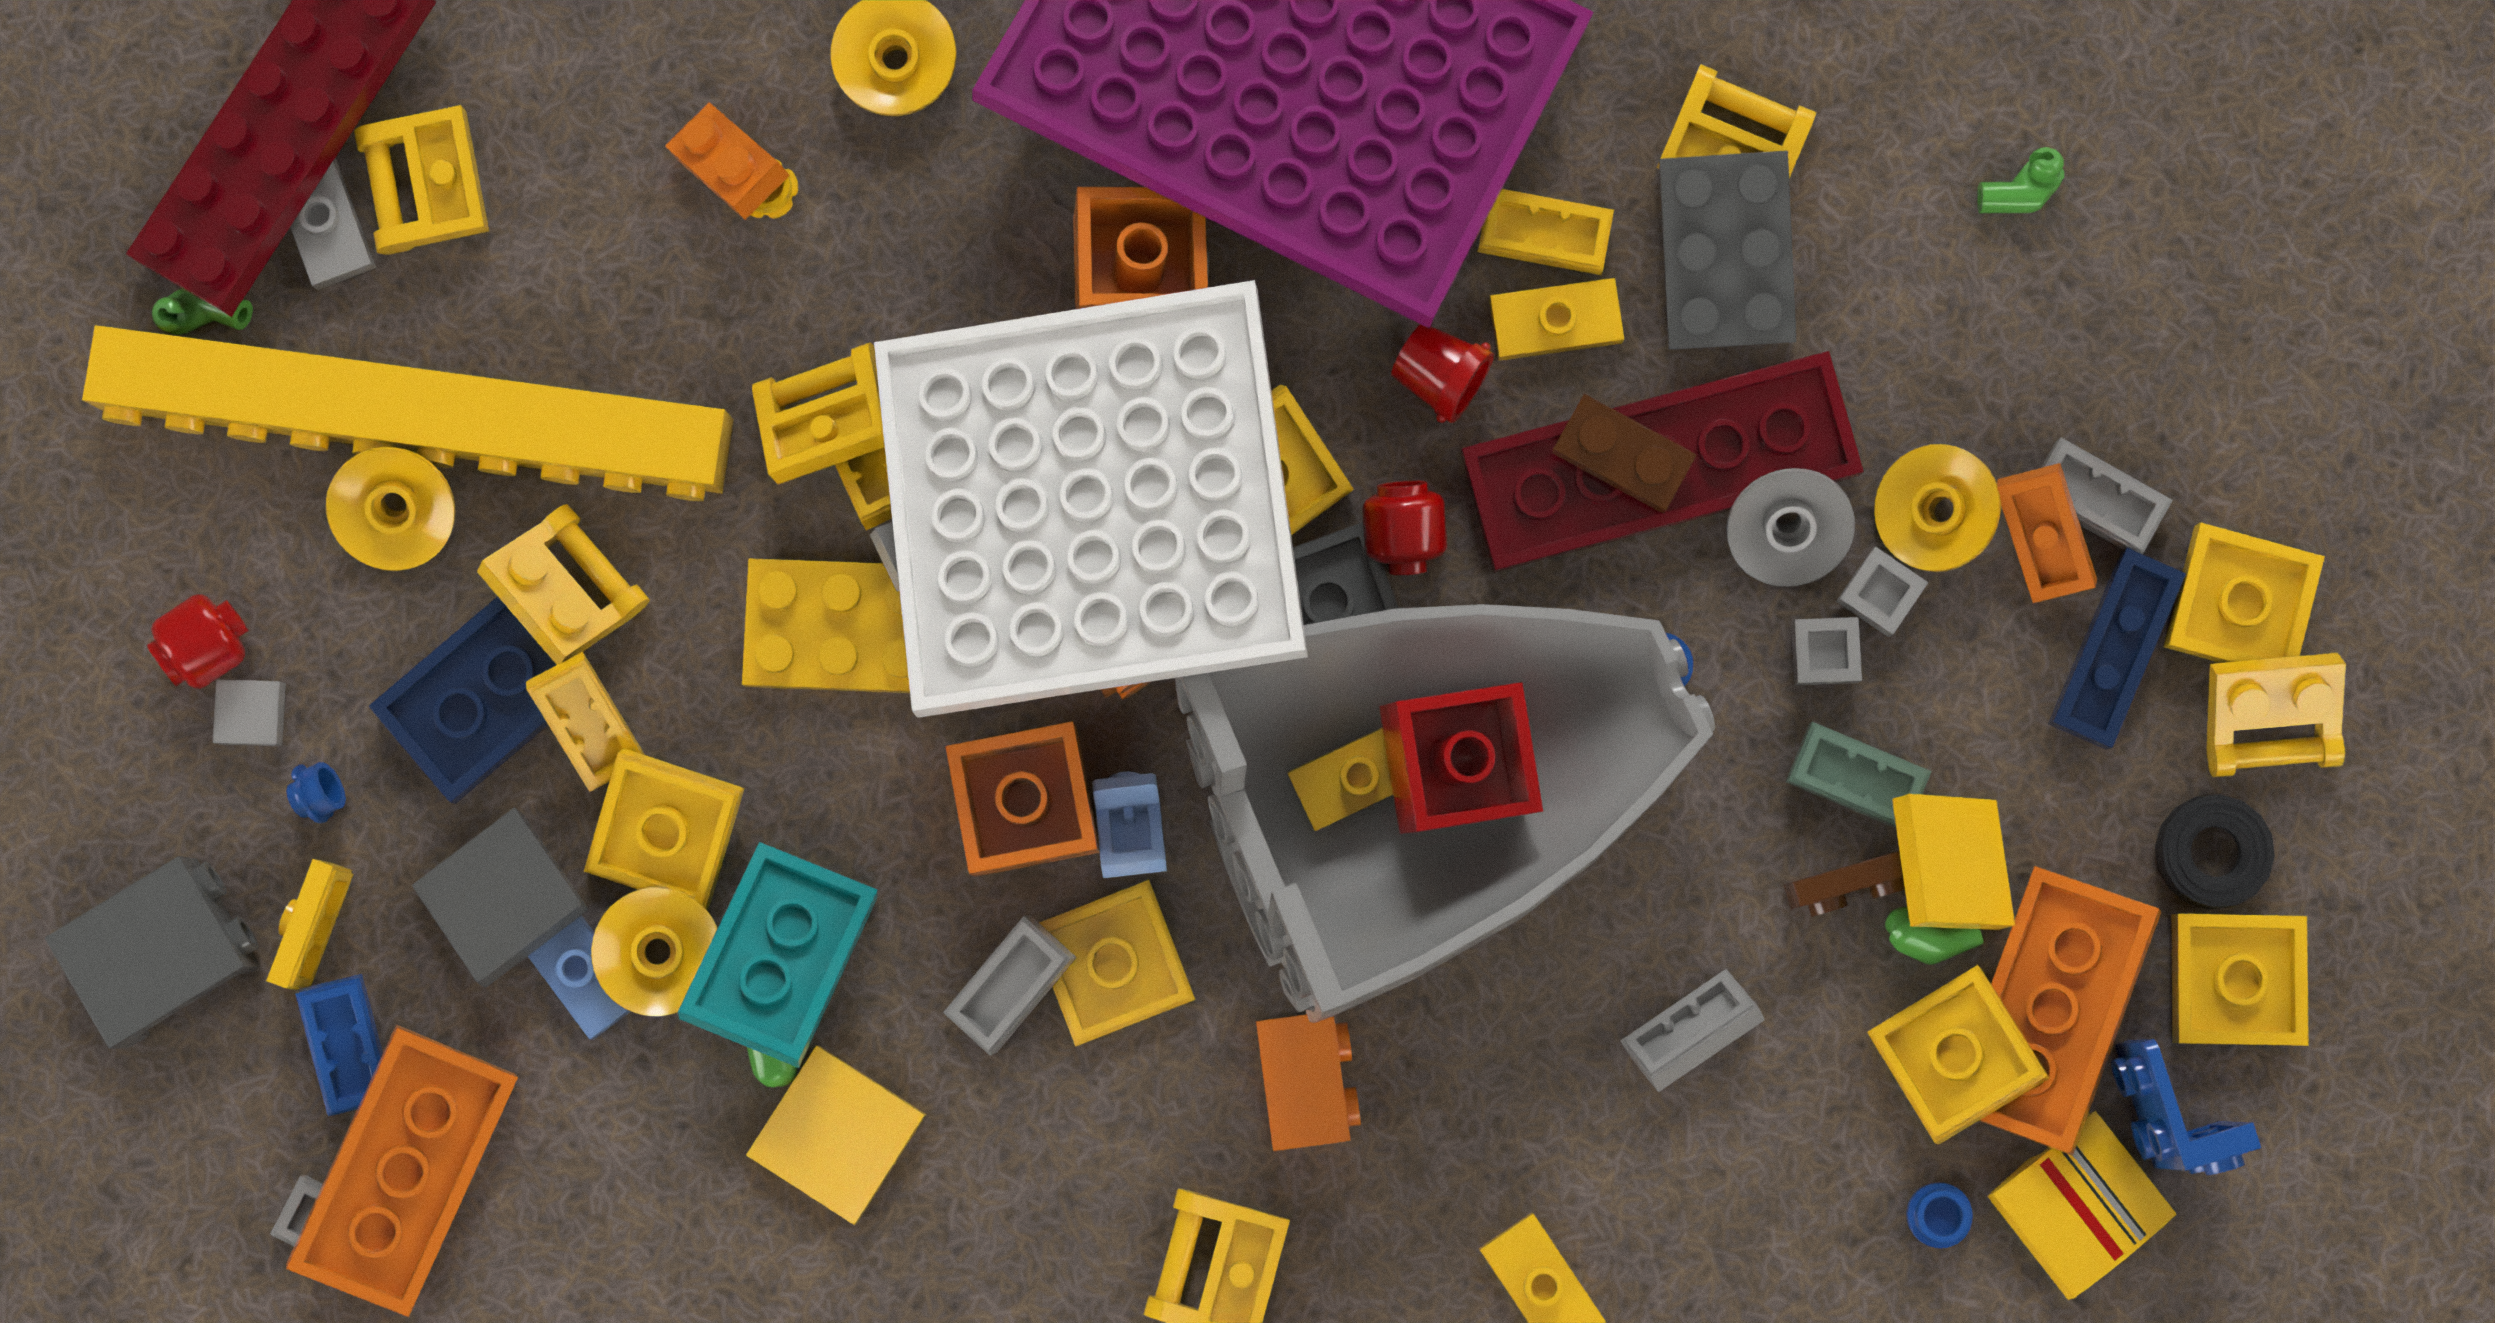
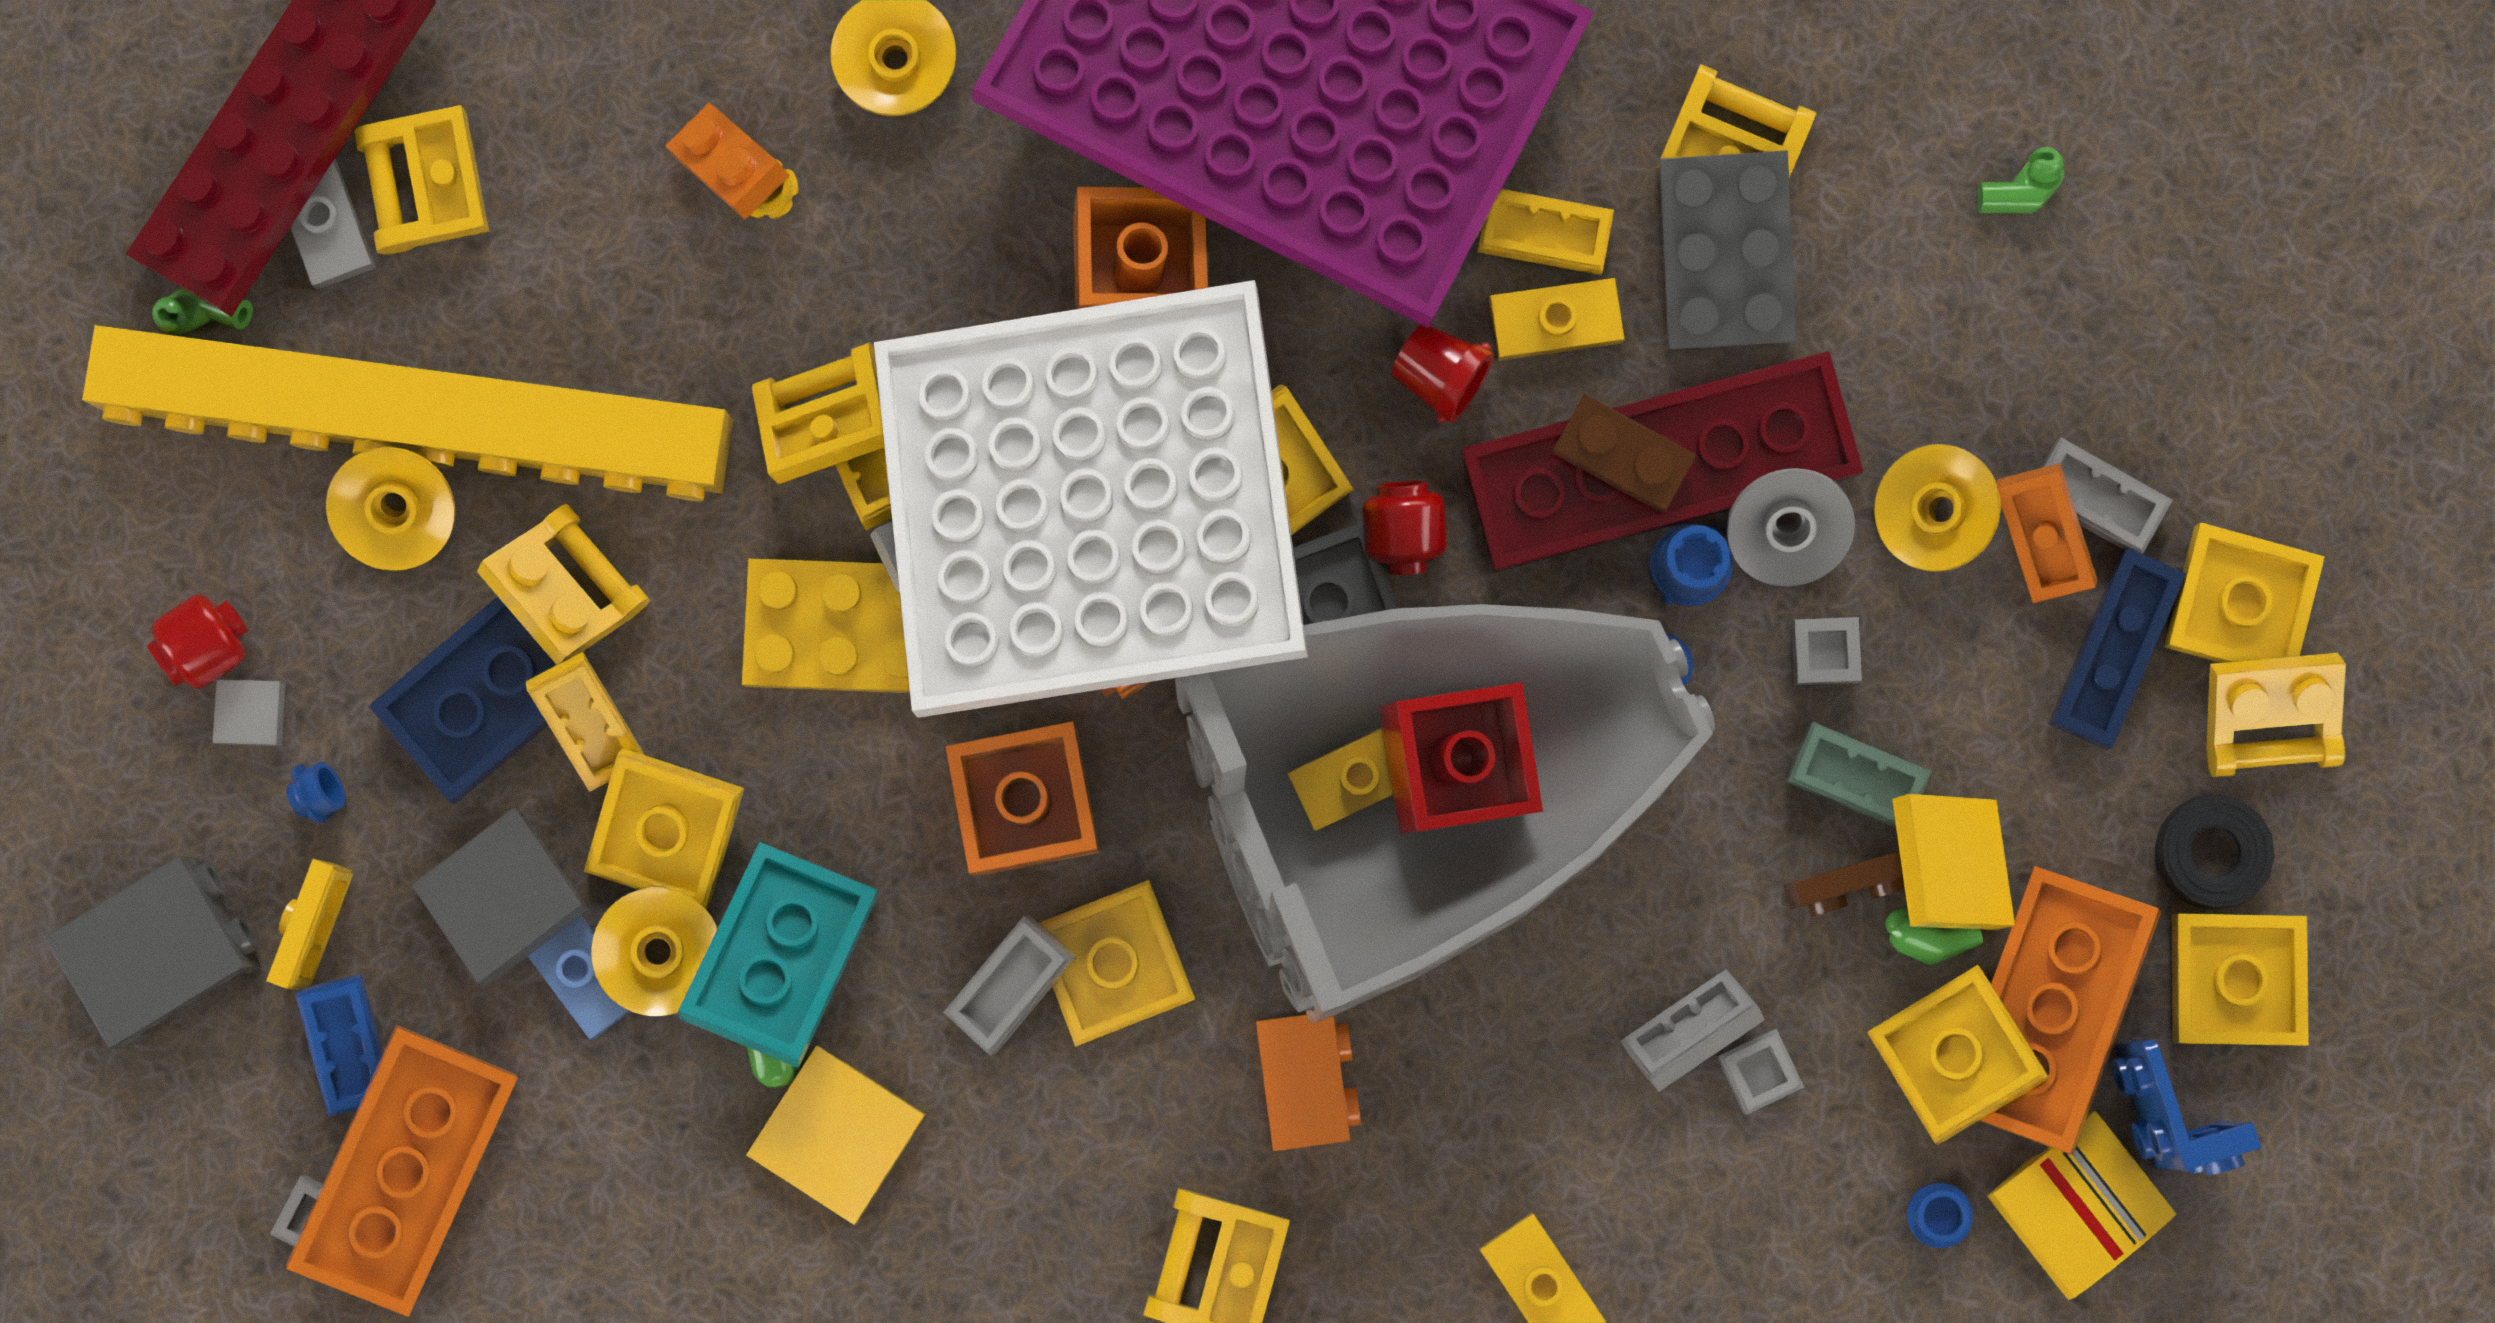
(1129, 824): light blue bracket -> none
(1690, 565): none -> blue piece
(1760, 1071): none -> light grey tile
(1882, 592): light grey plate -> none

